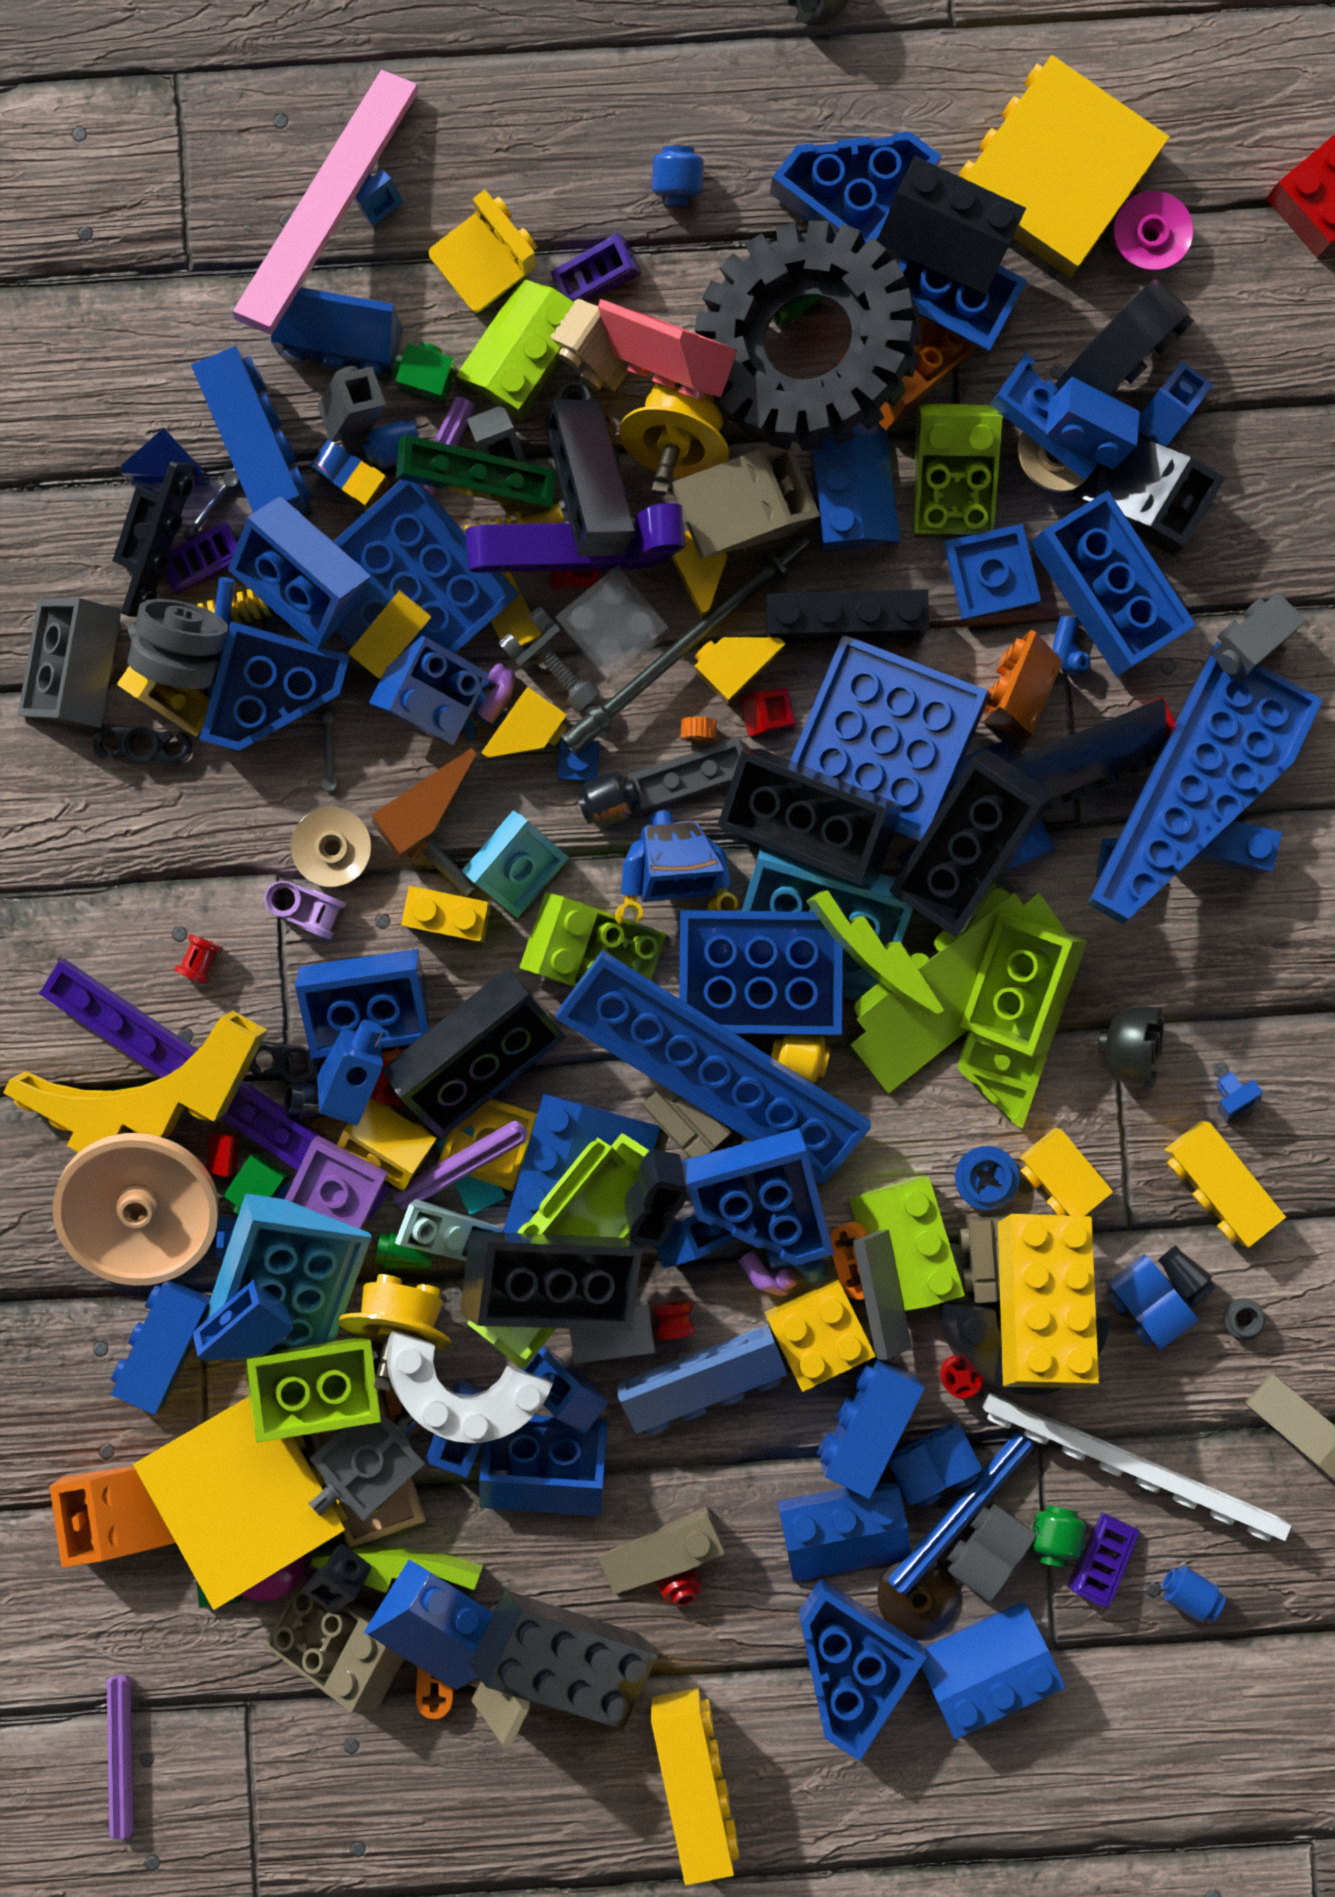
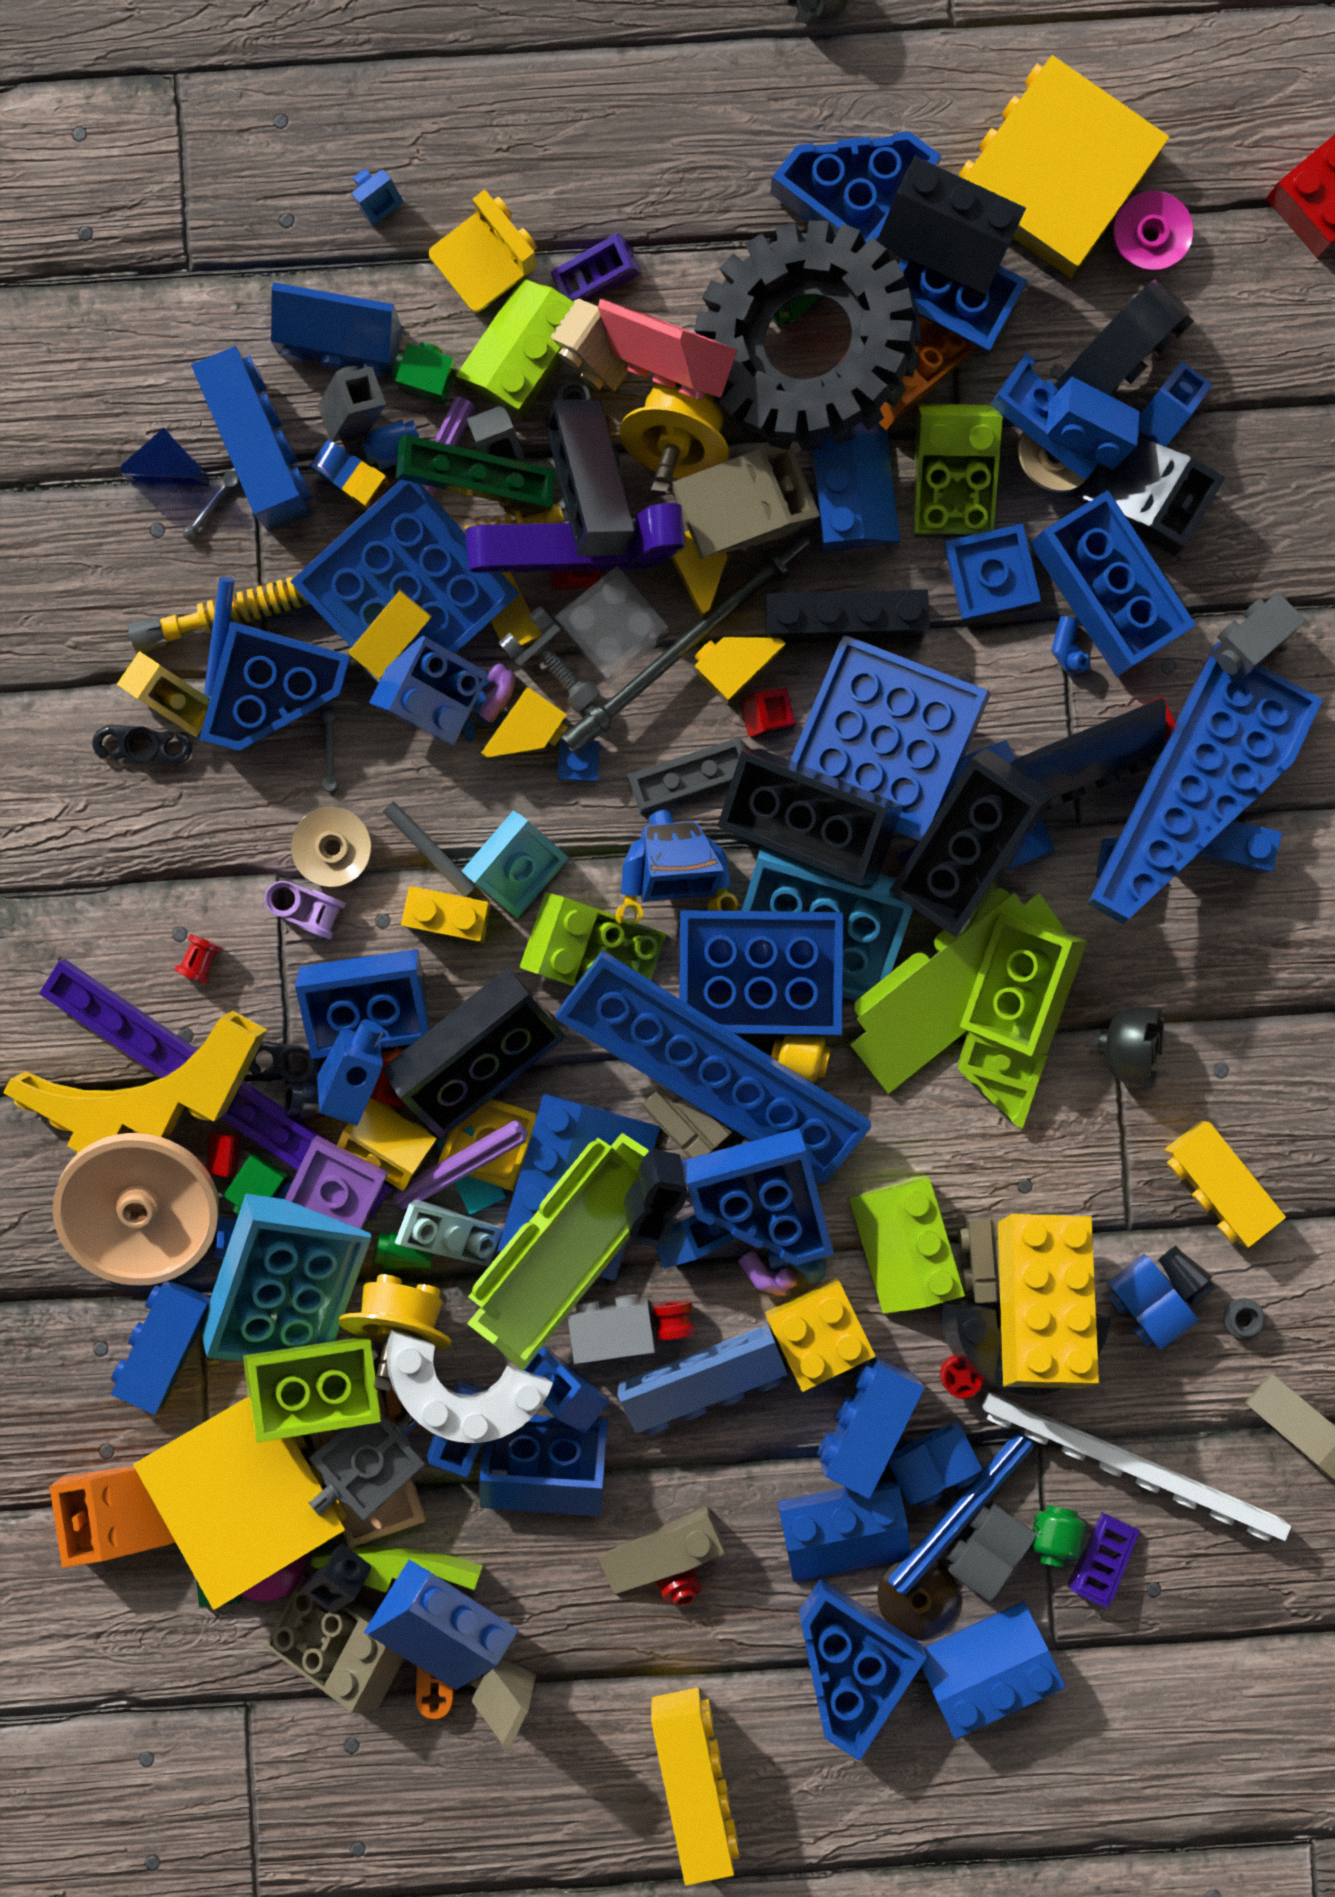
(70, 662): dark grey slope -> none
(119, 1757): medium lavender axle -> none
(149, 532): black bracket -> none
(177, 643): dark grey wheel -> none
(207, 539): dark purple slope -> none
(244, 1326): blue slope -> none
(297, 571): blue slope -> none
(325, 203): bright pink tile -> none
(417, 814): dark orange slope -> none
(550, 1281): black brick -> none
(563, 1660): black brick -> none
(608, 800): black head -> none
(677, 175): blue head -> none
(698, 729): orange axle -> none
(845, 1257): orange beam -> none
(882, 1294): dark grey tile -> none
(886, 963): lime slope -> none
(989, 1196): blue gear -> none
(1024, 686): orange slope -> none
(1064, 1175): yellow brick -> none
(1193, 1594): blue brick -> none
(1236, 1096): blue tile -> none

